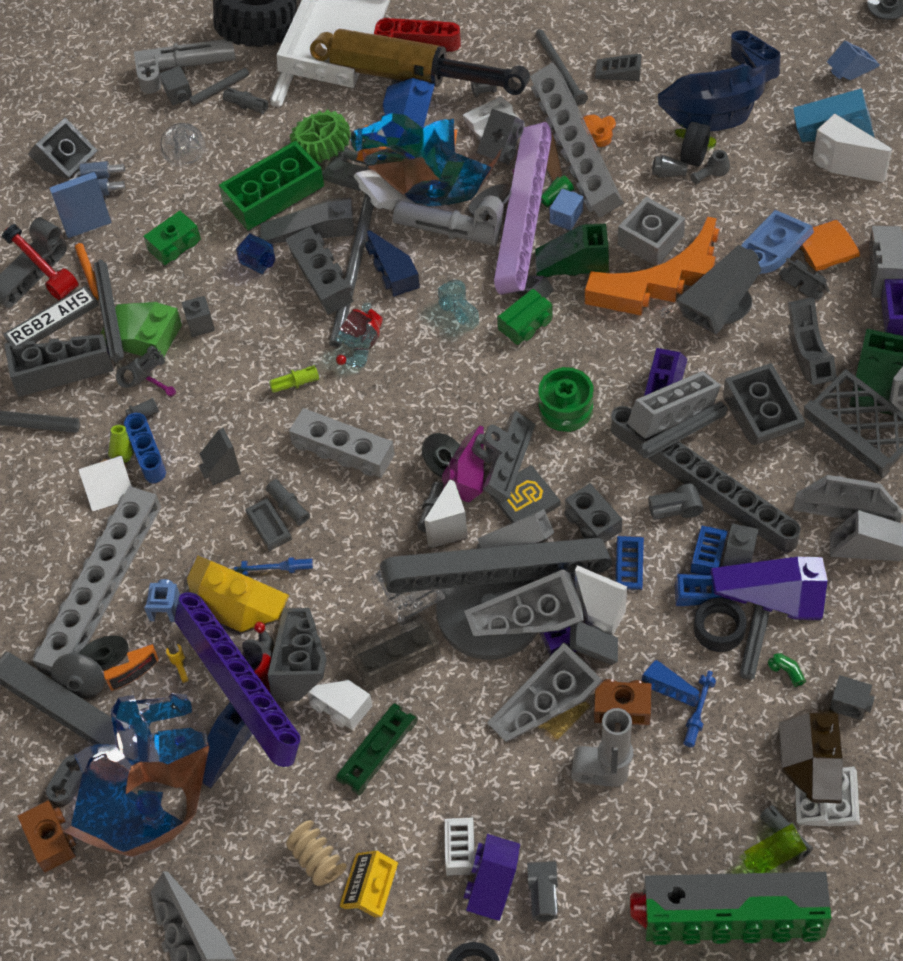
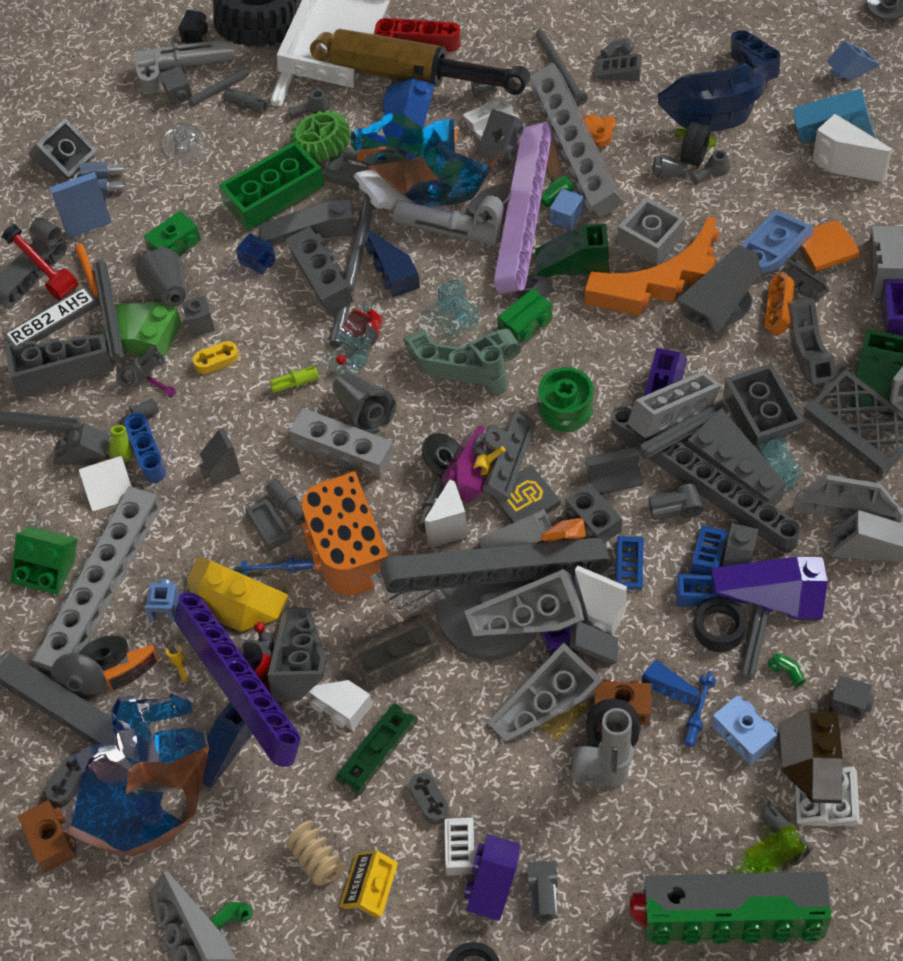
(42, 559): none -> green slope
(81, 447): none -> dark grey slope
(162, 275): none -> dark grey cone
(193, 27): none -> black brick
(215, 357): none -> yellow beam
(232, 912): none -> green arm
(316, 102): none -> dark grey bar
(342, 534): none -> orange brick
(364, 402): none -> dark grey cone
(434, 795): none -> dark grey beam
(474, 362): none -> sand green connector
(485, 460): none -> yellow hand
(565, 530): none -> orange slope
(597, 713): none -> black tyre
(614, 470): none -> dark grey panel
(624, 44): none -> dark grey arm
(734, 454): none -> dark grey wedge
(744, 729): none -> light blue brick
(780, 289): none -> orange beam
(782, 460): none -> clear light blue hinge

